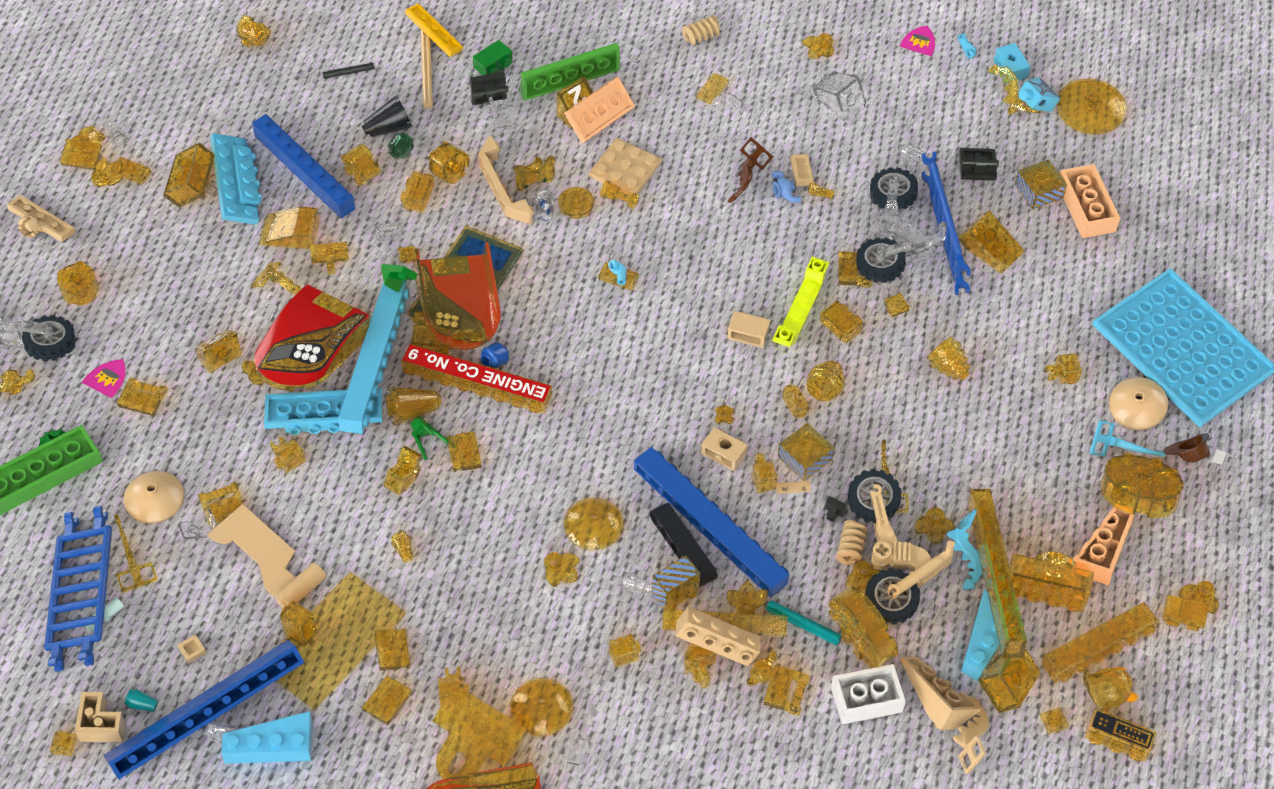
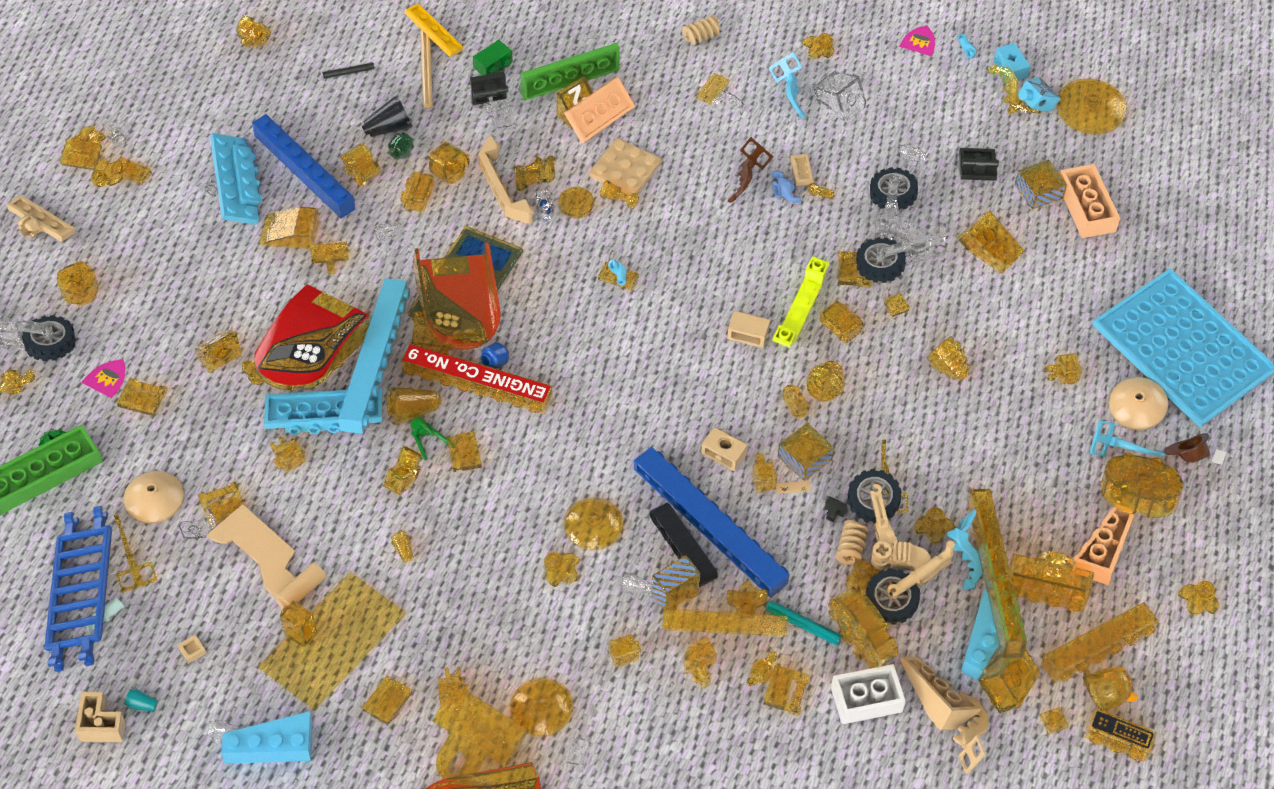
(63, 743): clear yellow tile -> none
(189, 175): clear yellow brick -> none
(203, 709): blue brick -> none
(275, 276): clear yellow piece -> none
(392, 649): clear yellow plate -> none
(395, 275): green slope -> none
(406, 258): clear yellow plate -> none
(718, 636): tan brick -> none
(728, 411): clear yellow plate -> none
(791, 87): none -> medium azure piece
(943, 214): blue bar -> none
(1185, 612): clear yellow brick -> none

